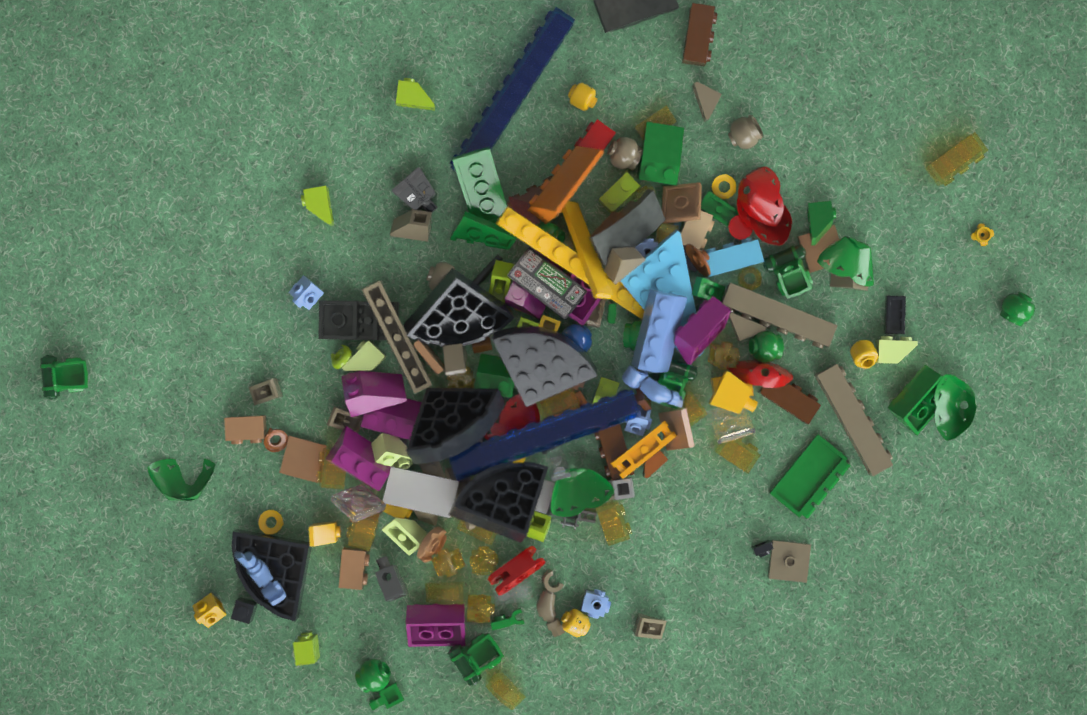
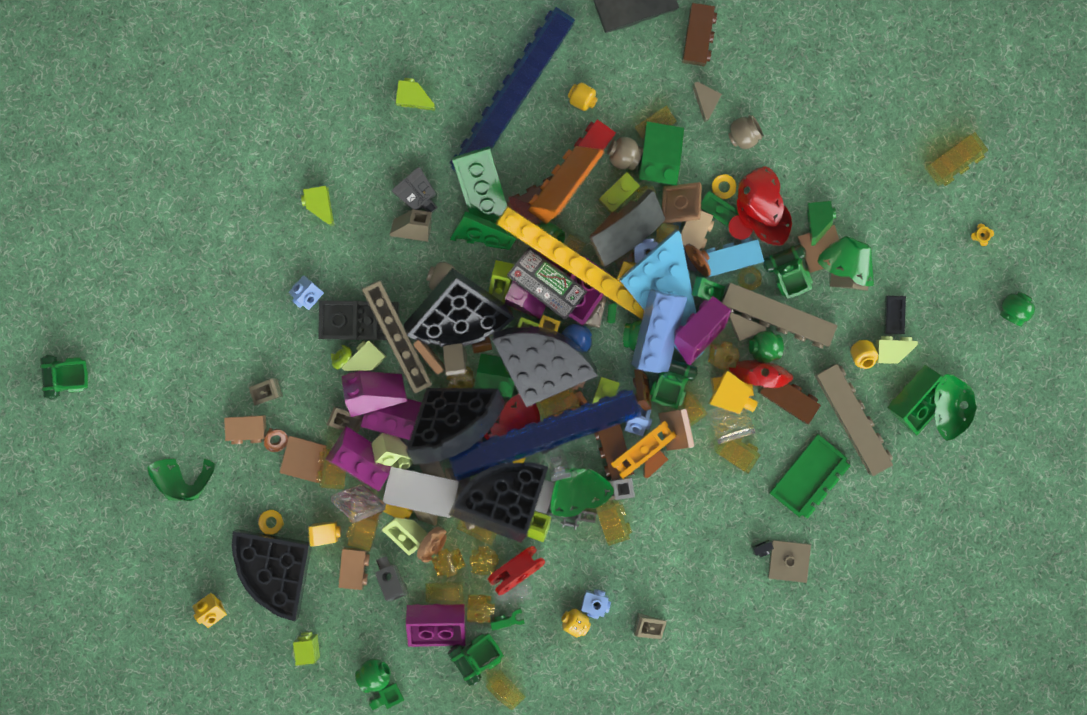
(244, 610): black brick -> none
(261, 575): medium blue piece -> none
(487, 270): black piece -> none
(546, 607): dark tan piece -> none
(586, 252): yellow tile -> none
(622, 262): dark tan slope -> none
(651, 388): medium blue piece -> none

